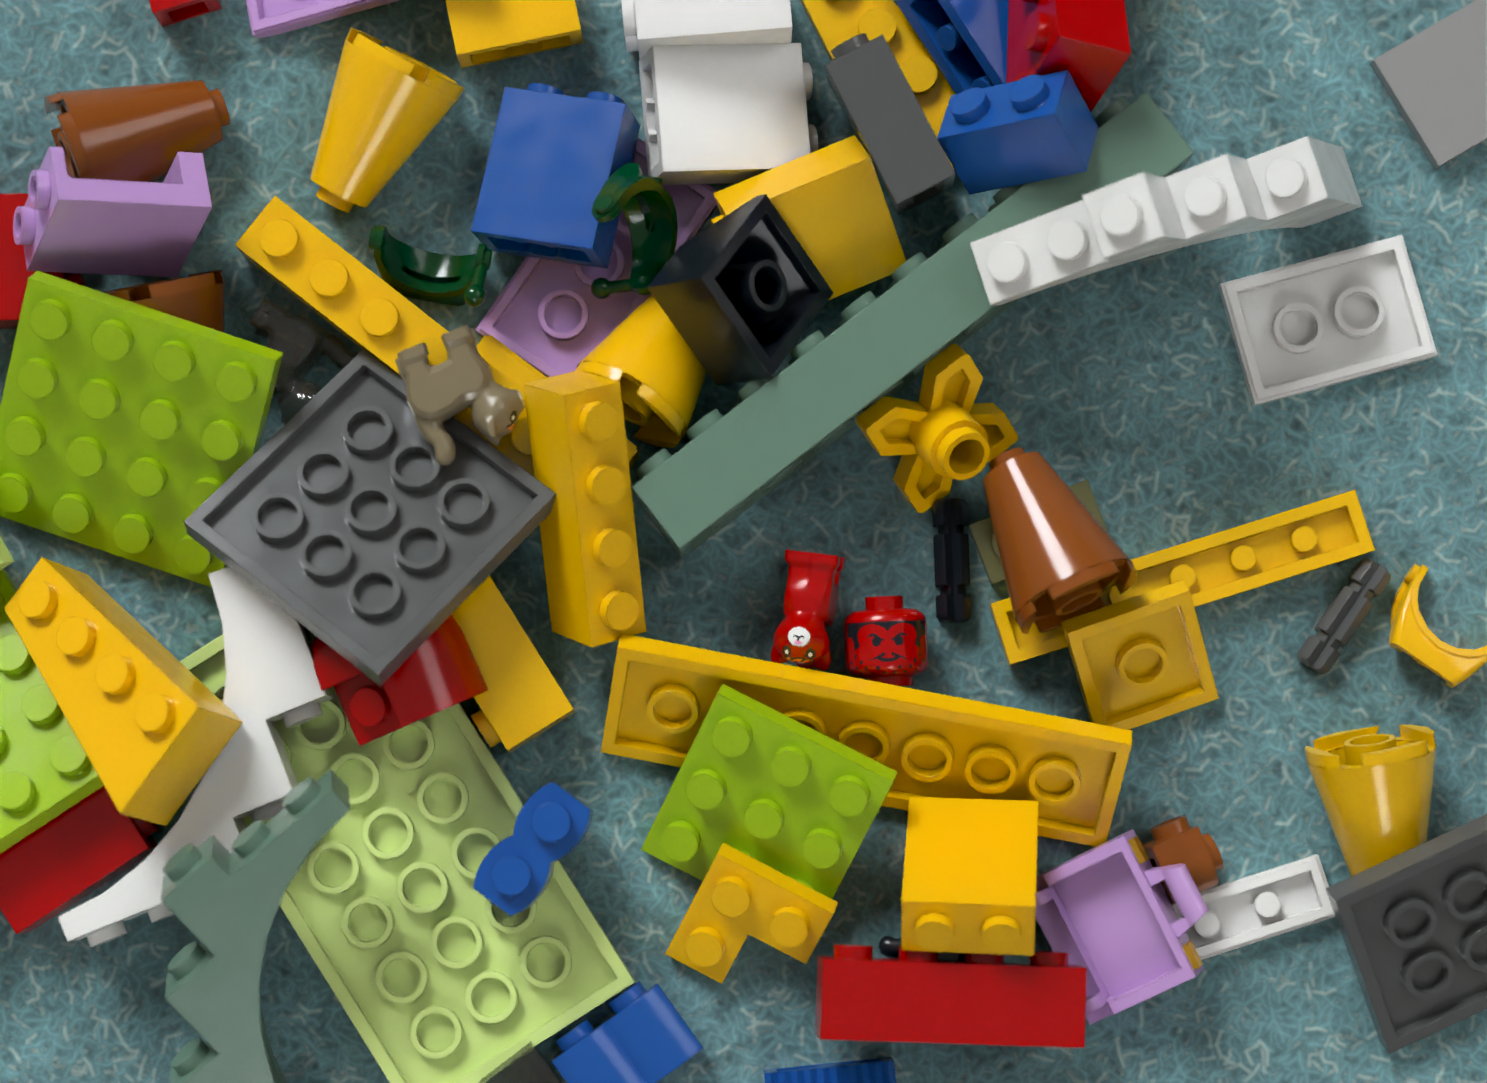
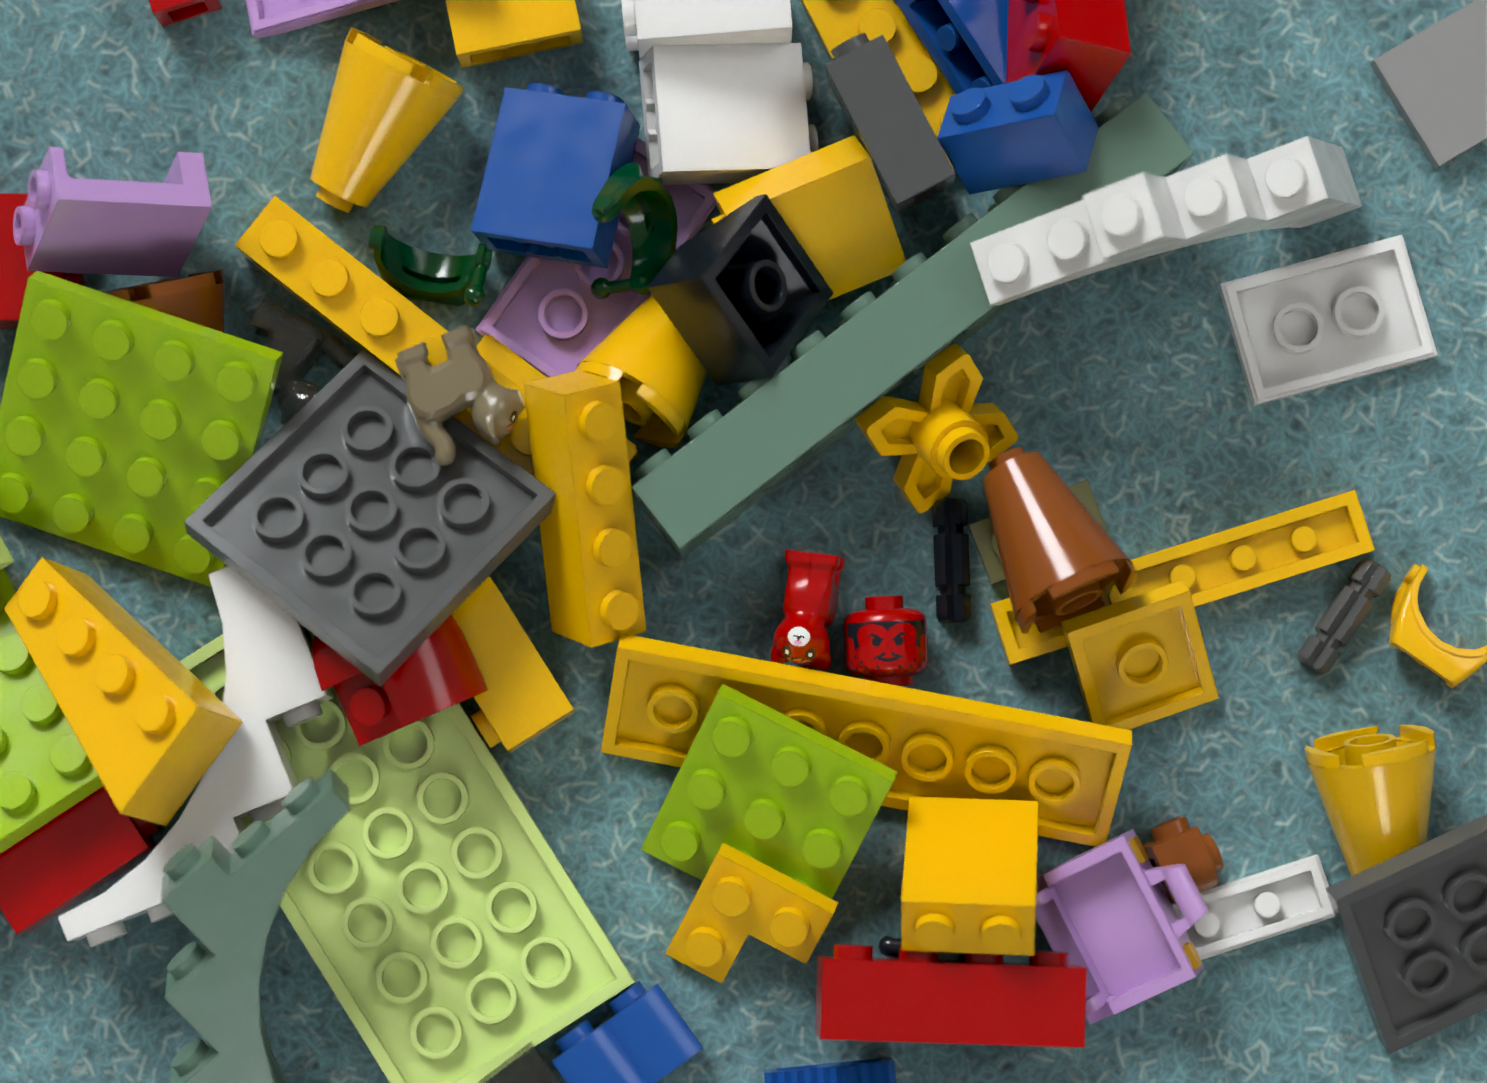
(135, 128): dark orange cone -> none
(522, 865): blue brick -> none

